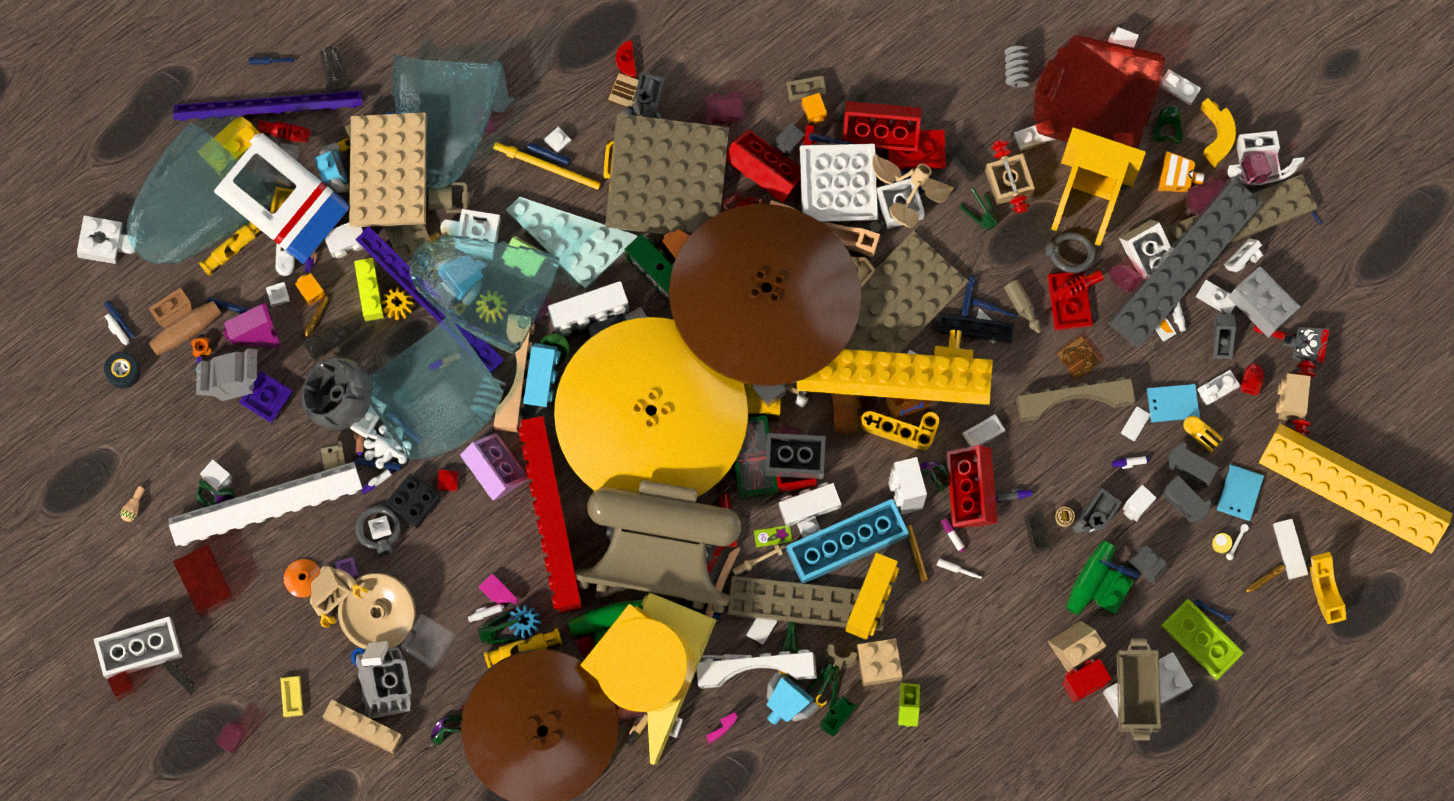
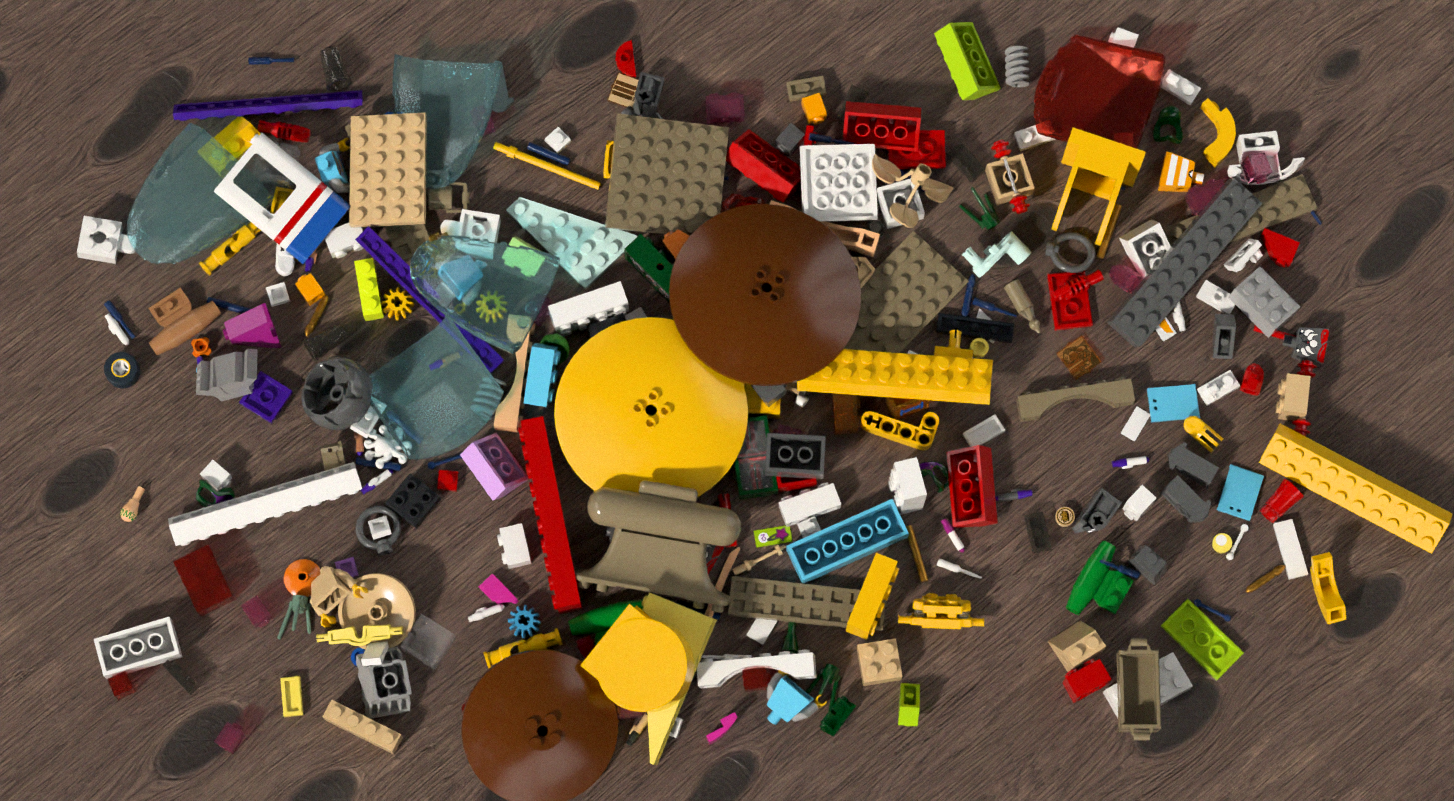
(256, 612): none -> clear pink brick
(298, 604): none -> sand green plant
(349, 634): none -> light yellow piece
(431, 465): none -> dark blue hinge
(437, 734): dark green piece -> none
(487, 630): dark green plant -> none
(514, 545): none -> white brick
(755, 679): none -> clear red brick
(839, 662): dark tan piece -> none
(941, 612): none -> yellow piece
(967, 60): none -> lime slope
(980, 347): none -> light yellow tile
(1009, 244): none -> light aqua piece
(1109, 231): none -> pearl gold bar
(1279, 247): none -> red slope
(1281, 501): none -> red plant

